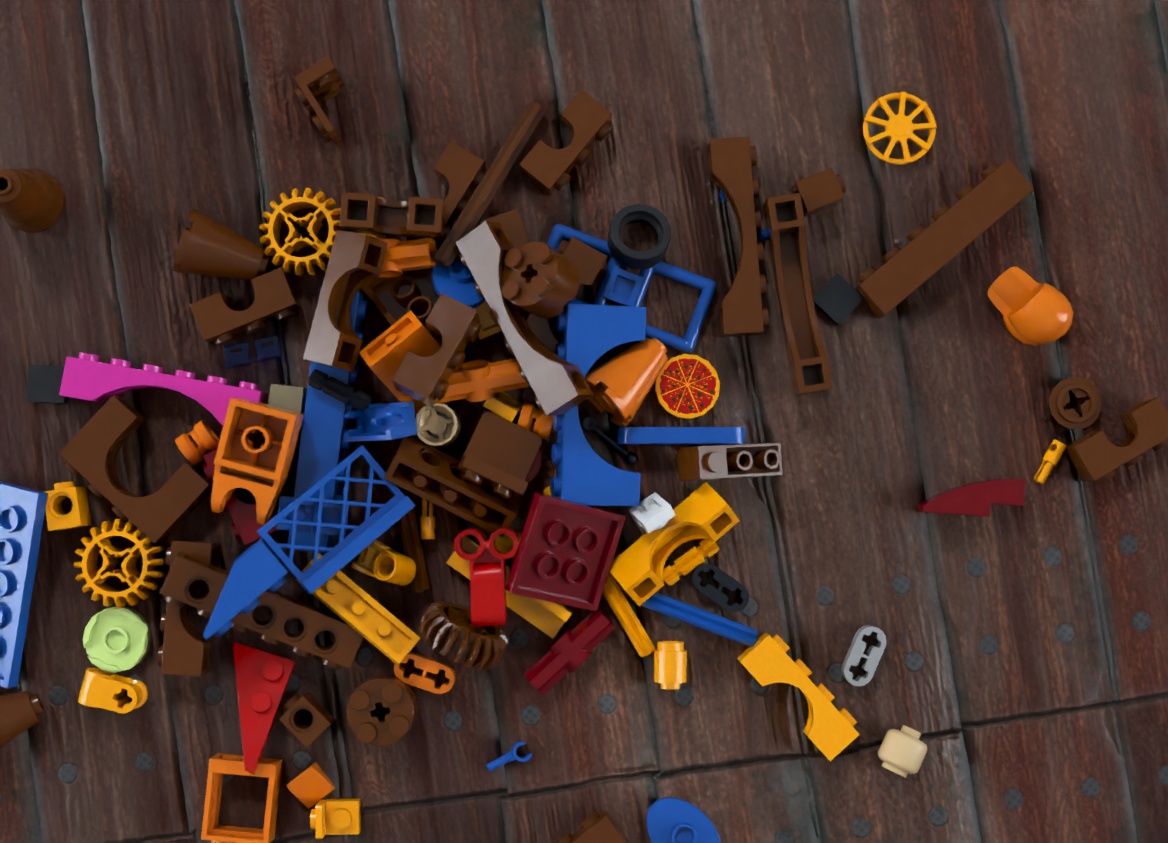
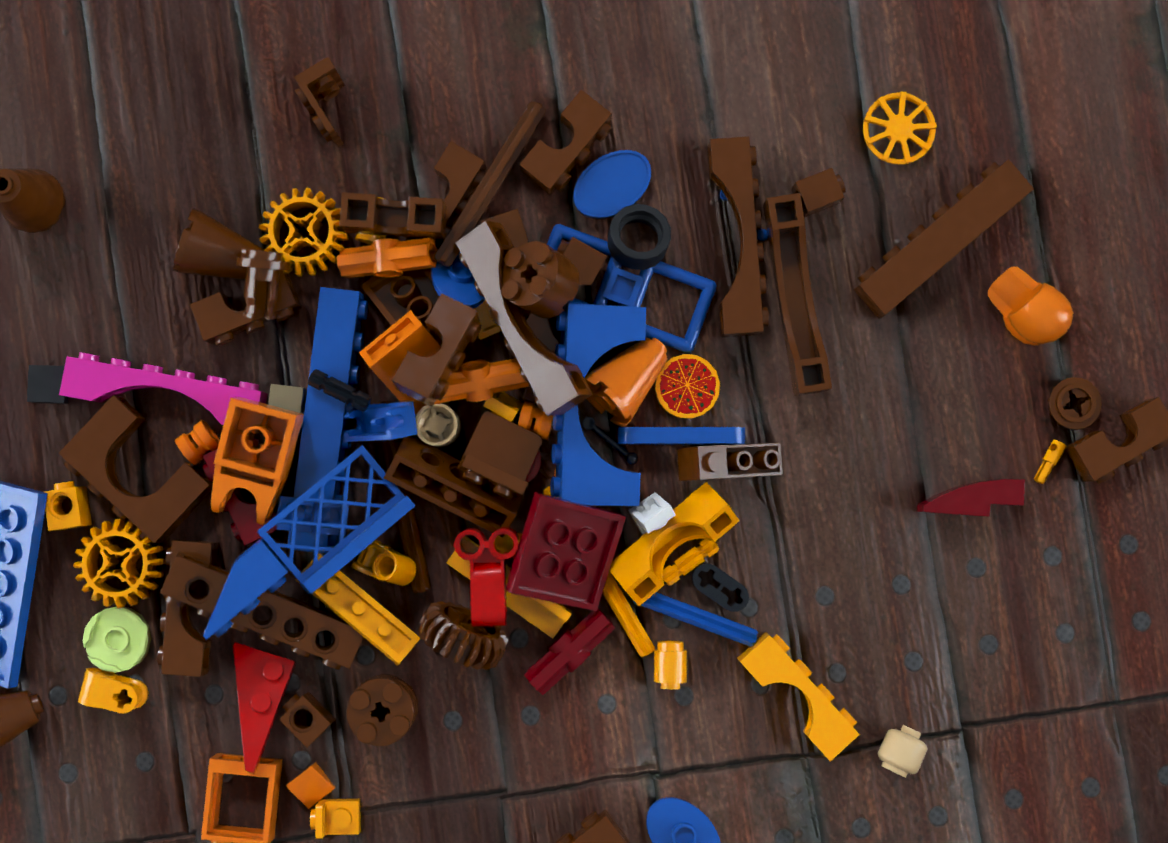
(262, 267): none -> reddish brown piece
(264, 353): clear blue piece -> none
(352, 263): reddish brown arch -> none
(421, 680): orange beam -> none
(427, 522): light orange pin -> none
(509, 757): blue hand -> none
(612, 184): none -> blue piece
(837, 299): black piece -> none
(871, 658): light grey beam -> none

